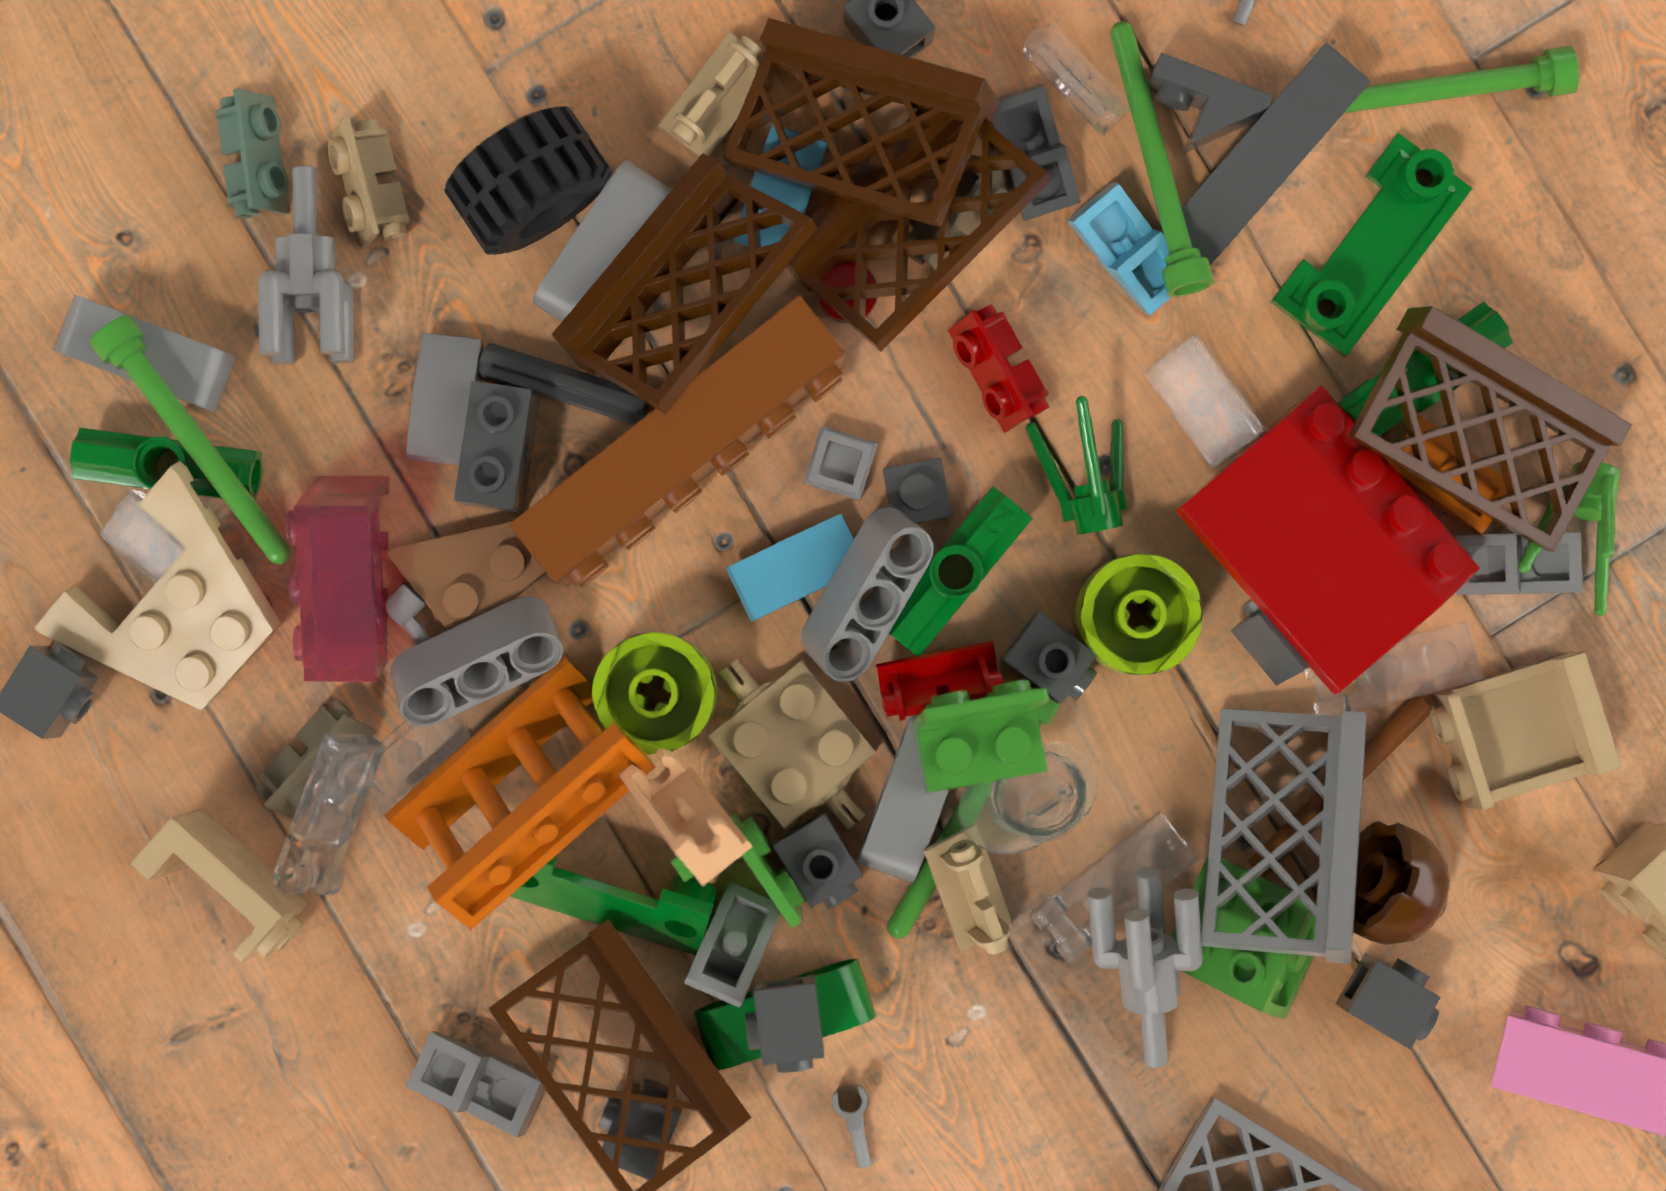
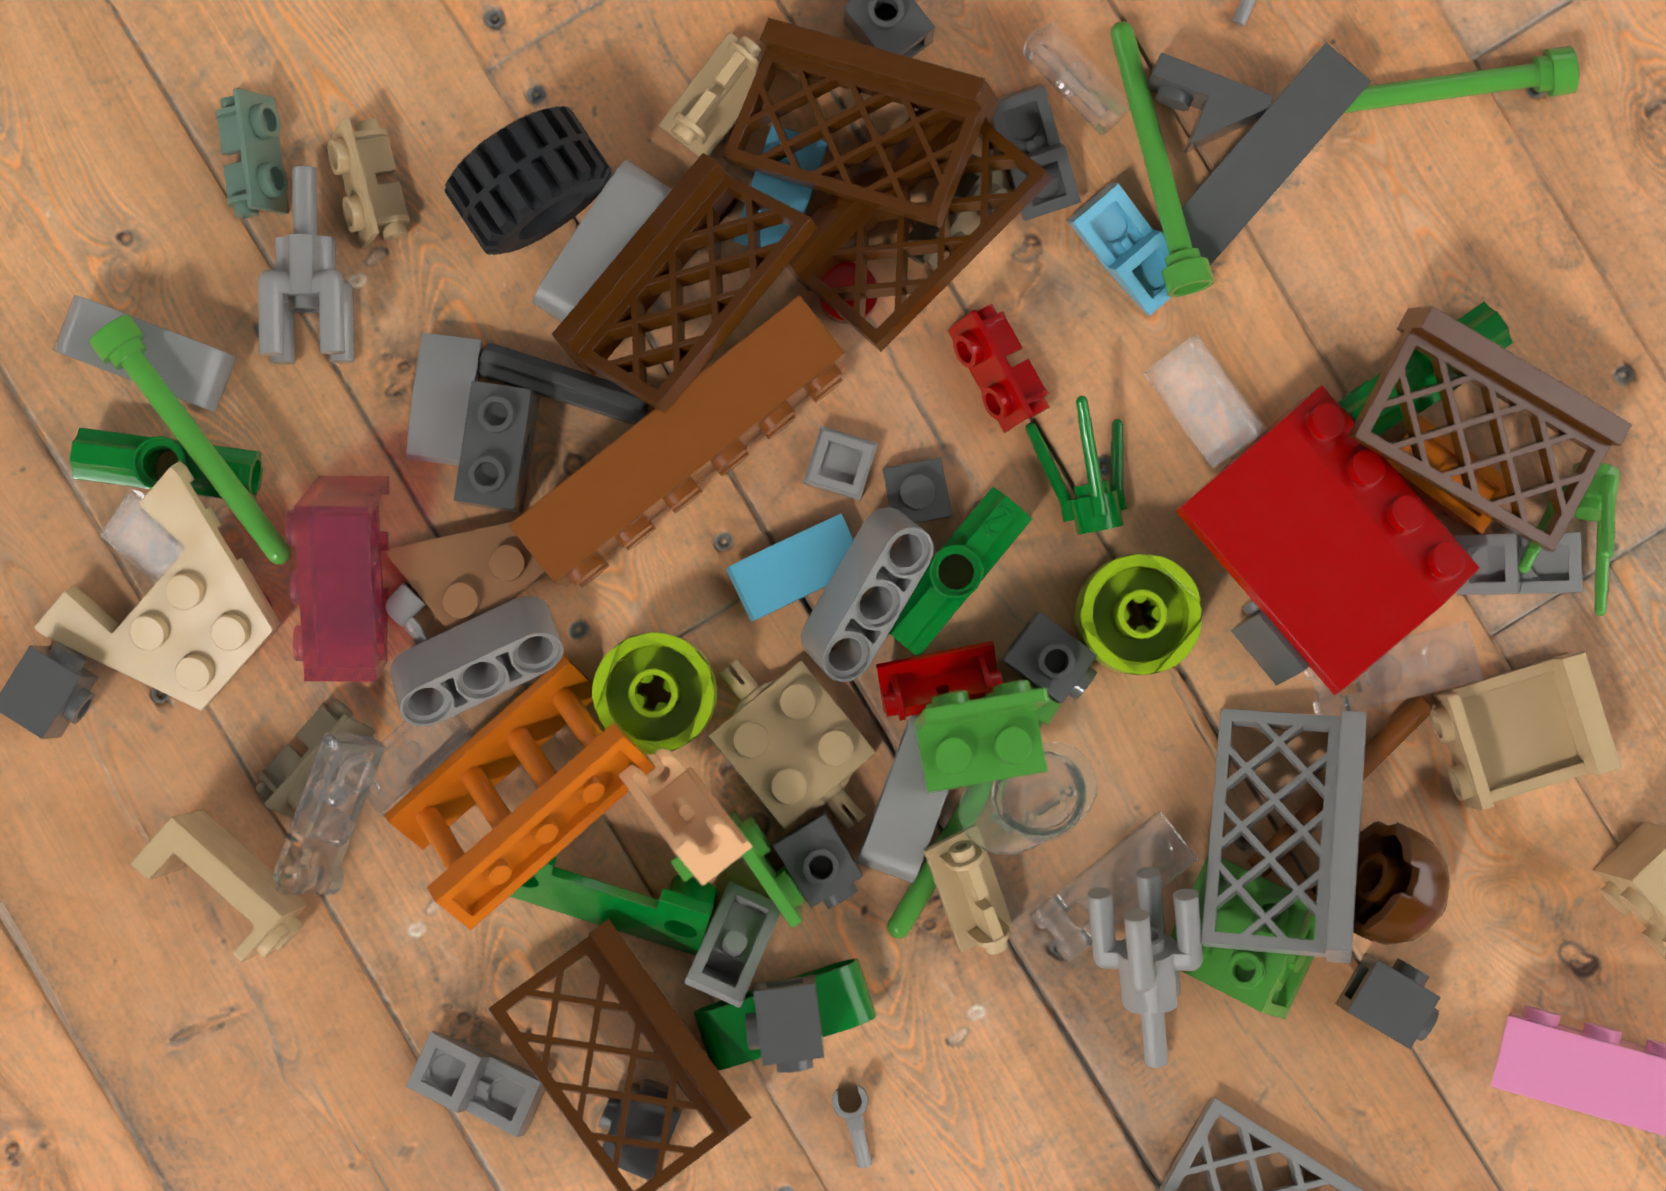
(1377, 248): green brick -> none

